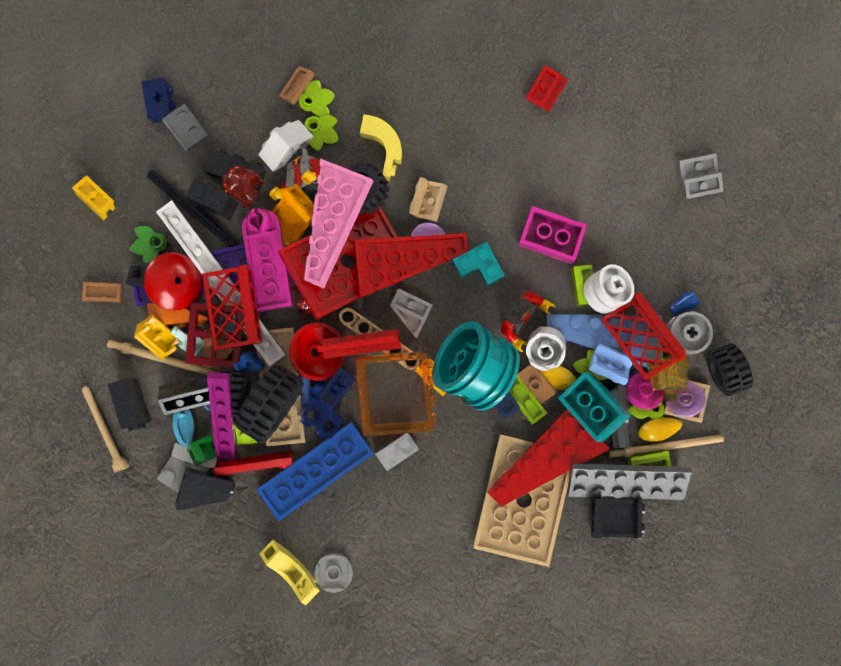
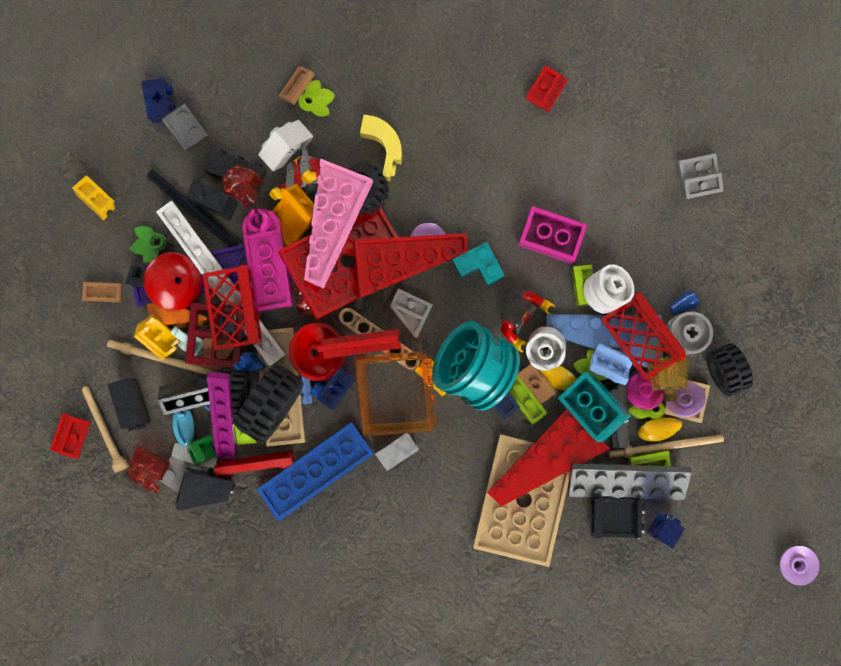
(70, 436): none -> red plate
(151, 464): none -> clear red plate
(291, 570): light yellow arch -> none
(322, 414): clear blue brick -> none
(324, 132): lime plate -> none
(333, 572): light grey tile -> none
(427, 200): tan bracket -> none
(666, 529): none -> clear blue brick
(807, 568): none -> lavender dish

